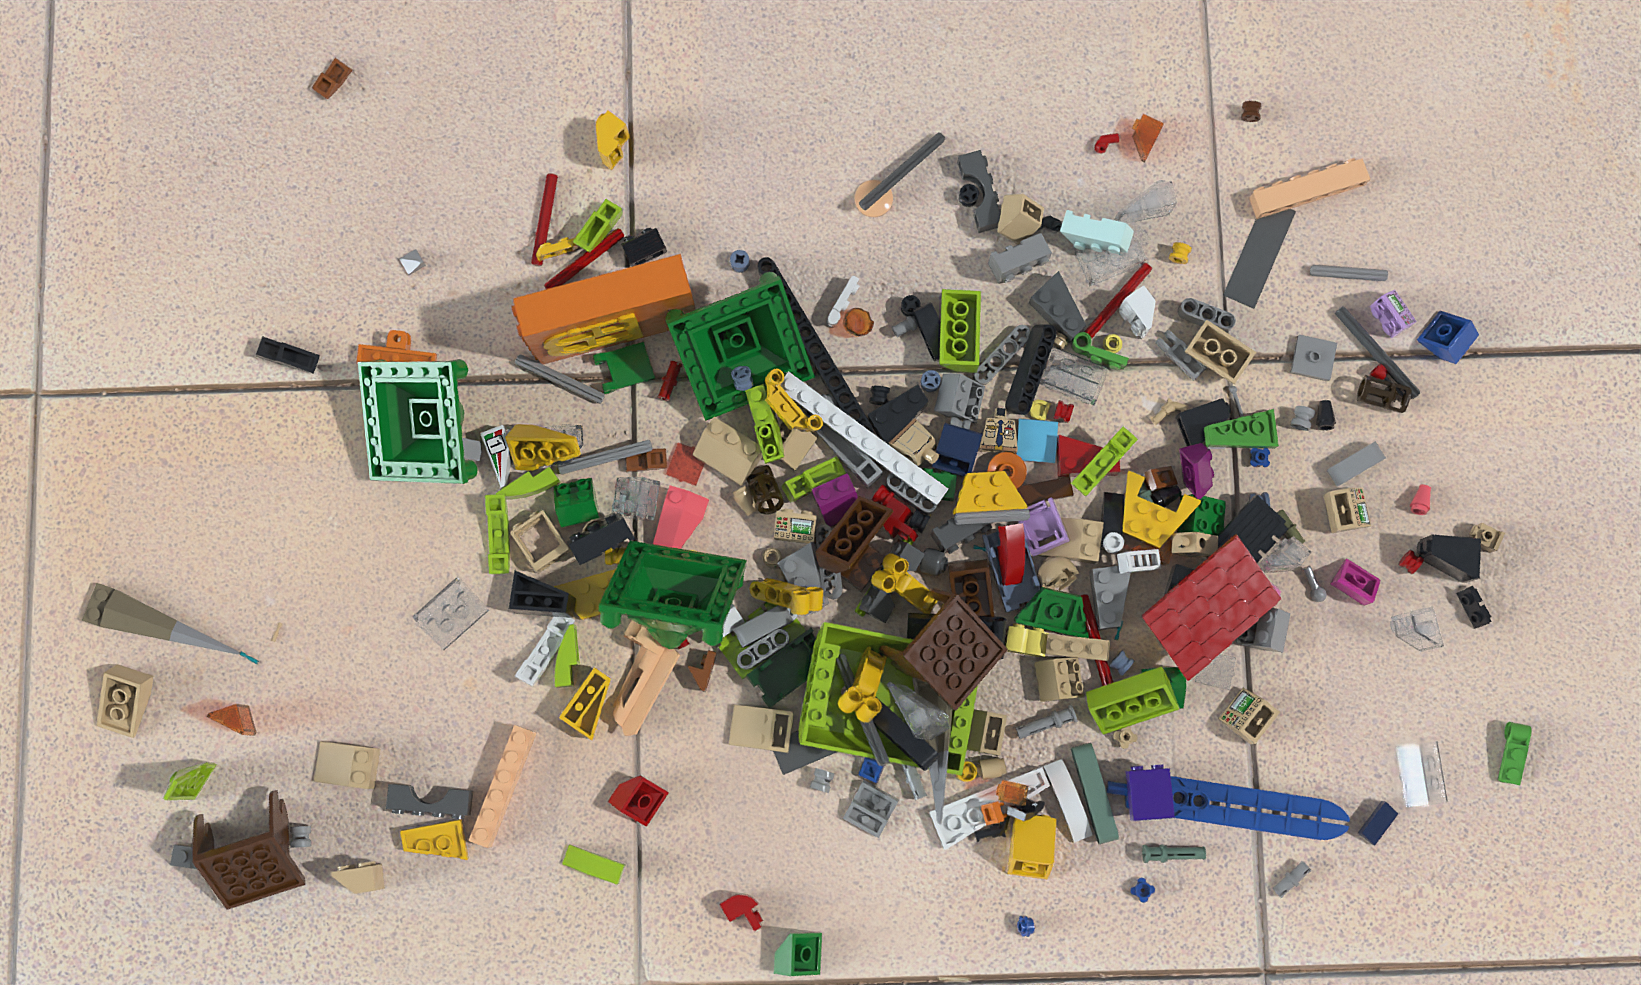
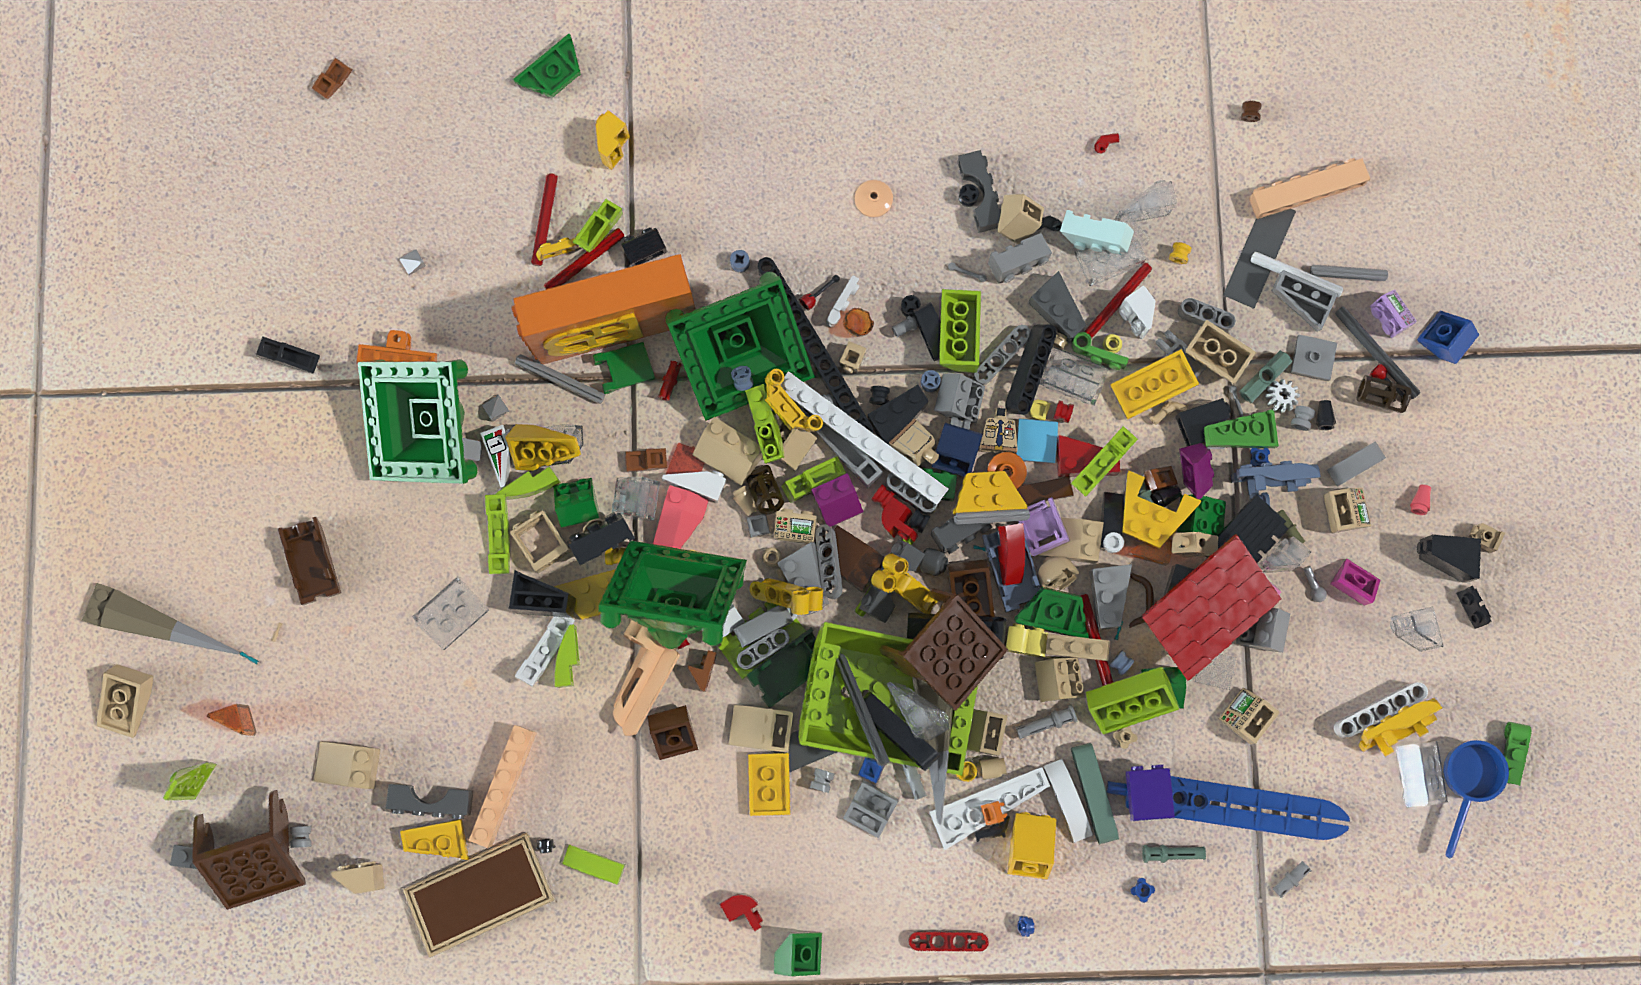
(309, 561): none -> reddish brown piece
(478, 895): none -> reddish brown door
(495, 408): none -> light grey slope
(545, 845): none -> black plate
(551, 70): none -> green wing
(586, 704): yellow wedge -> none
(606, 456): light grey axle -> none
(638, 799): red slope -> none
(672, 732): none -> reddish brown slope
(701, 483): none -> white slope
(758, 525): none -> light grey tile
(769, 784): none -> yellow plate
(808, 300): none -> hinge
(852, 351): none -> tan brick
(852, 535): reddish brown slope -> none
(863, 691): yellow piece -> none
(902, 171): dark grey axle -> none
(948, 941): none -> red beam
(952, 267): none -> light grey hinge
(1012, 792): clear orange brick -> none
(1026, 812): black slope -> none
(1127, 564): white slope -> none
(1145, 134): clear orange slope -> none
(1149, 597): none -> reddish brown animal
(1154, 384): none -> yellow plate
(1271, 475): none -> sand blue piece
(1273, 369): none -> sand green piece
(1277, 266): none -> white axle
(1277, 400): none -> white gear
(1305, 298): none -> light grey wedge
(1378, 823): dark blue slope -> none
(1389, 706): none -> white beam
(1400, 726): none -> yellow piece
(1411, 562): red wheel -> none
(1476, 774): none -> blue piece

